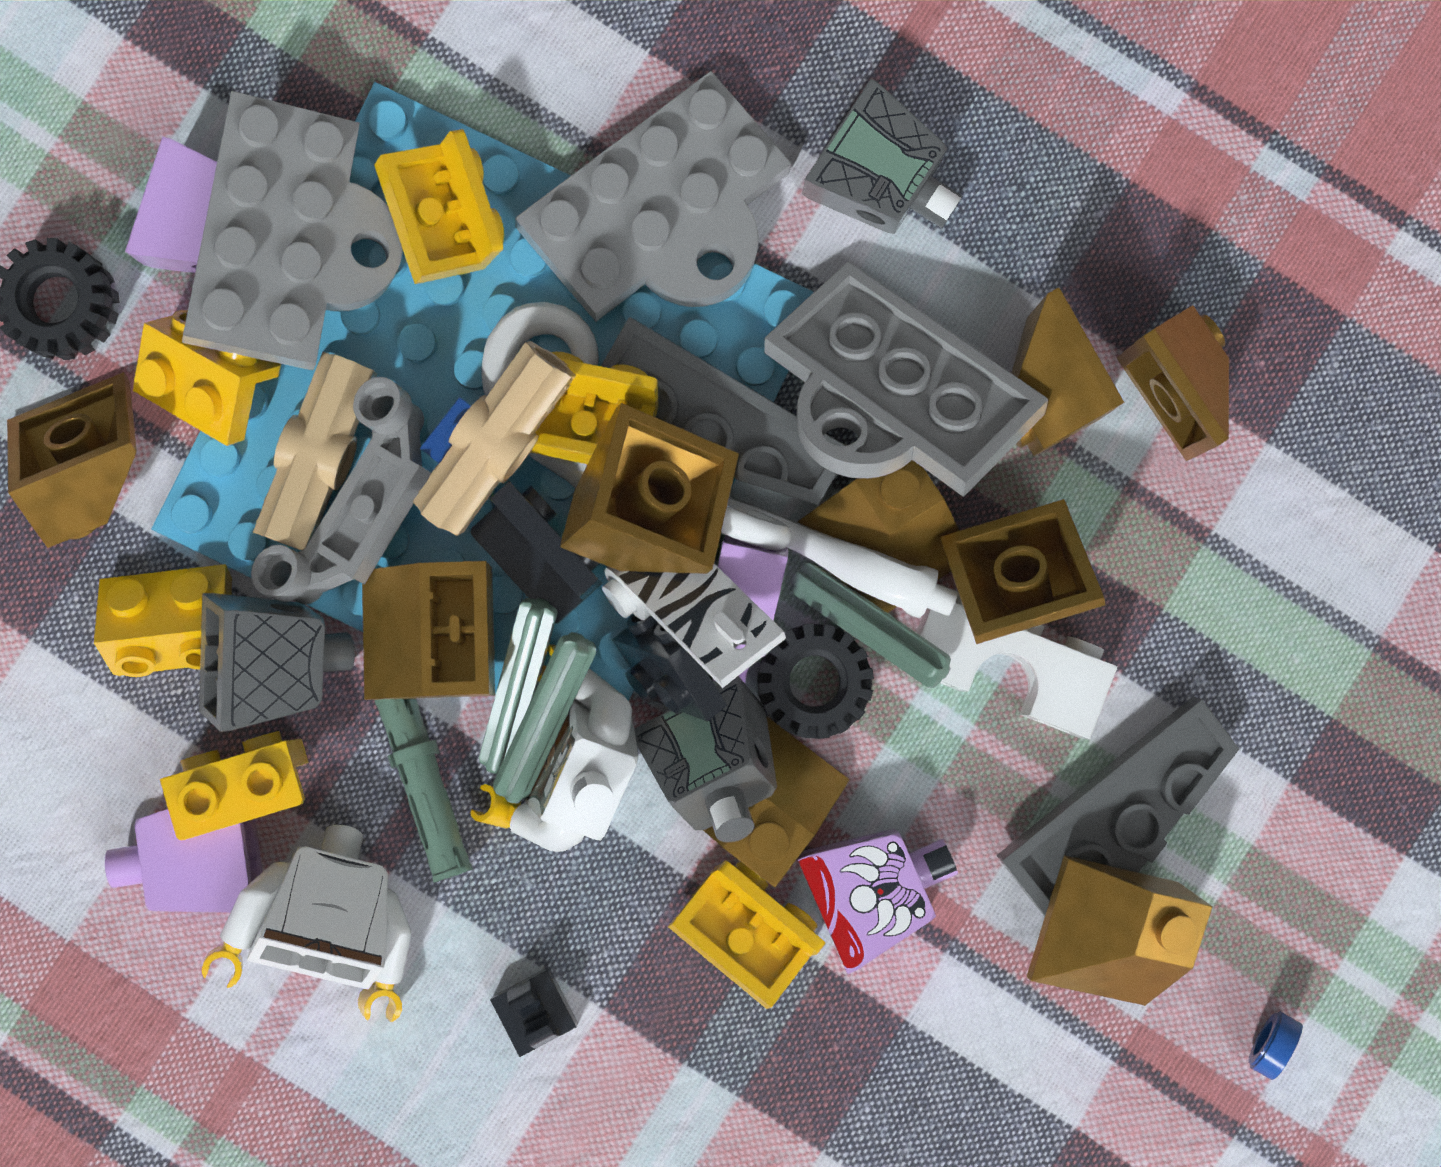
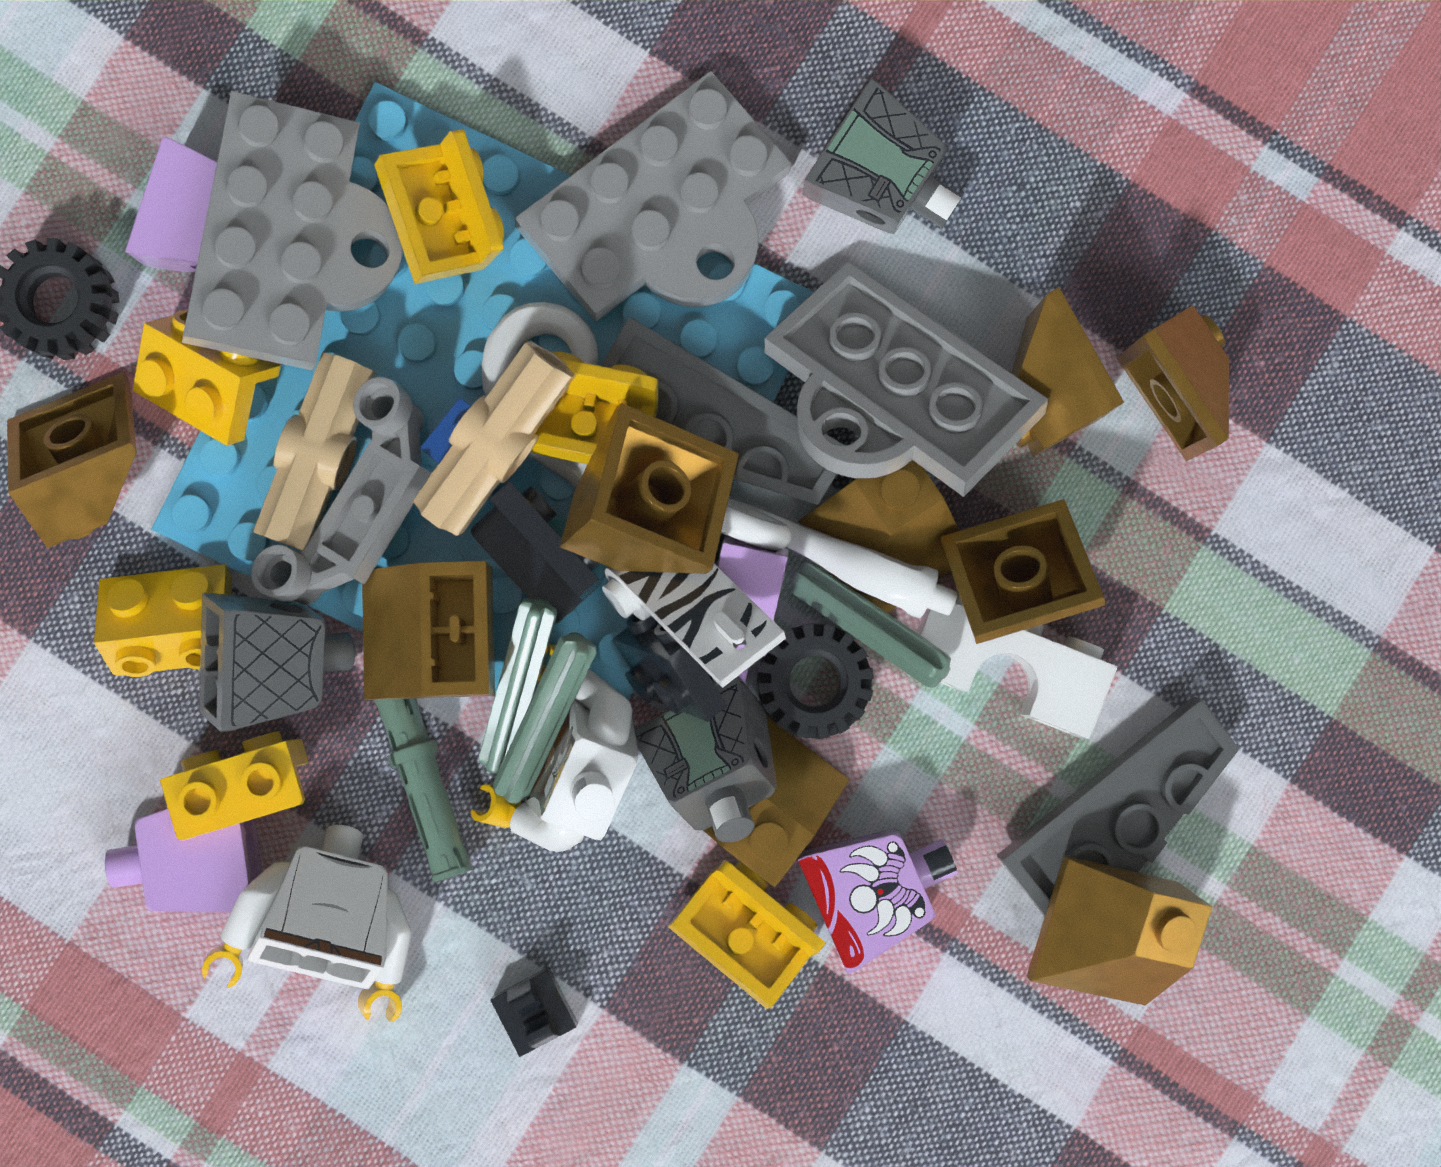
(1275, 1045): blue tile -> none

